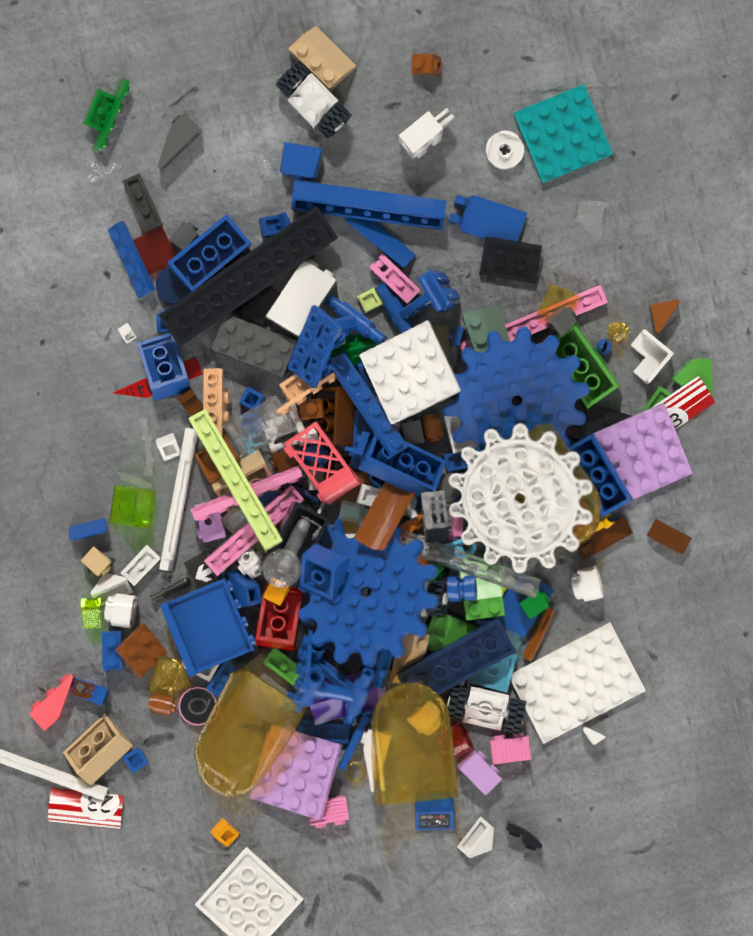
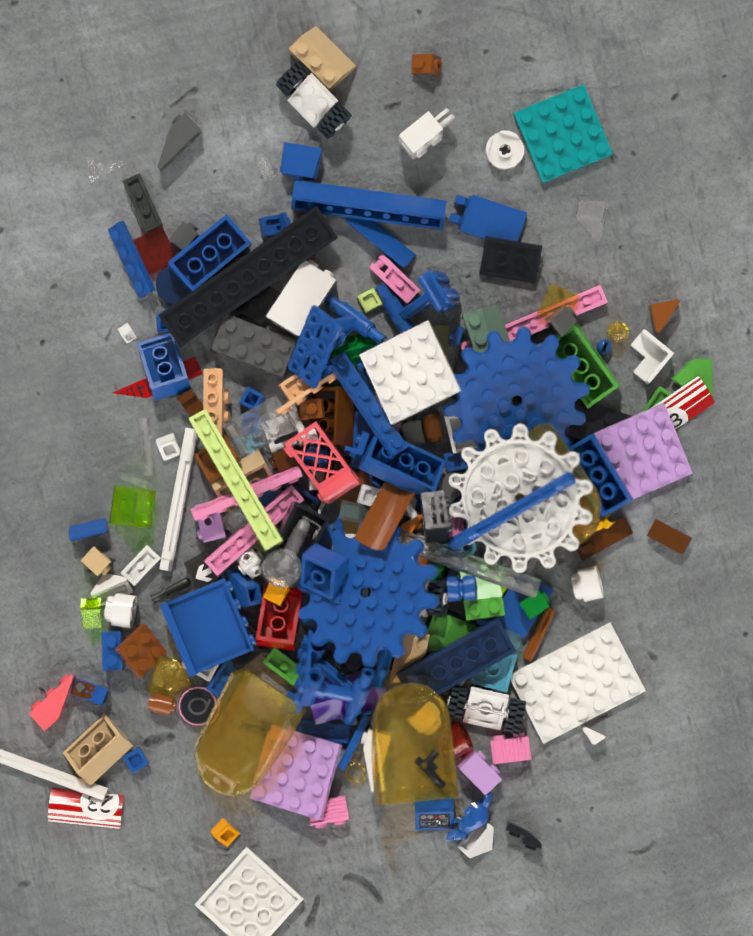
(103, 112): green bracket -> none
(430, 768): none -> black hose
(475, 817): none -> blue animal
(511, 511): none -> blue piece

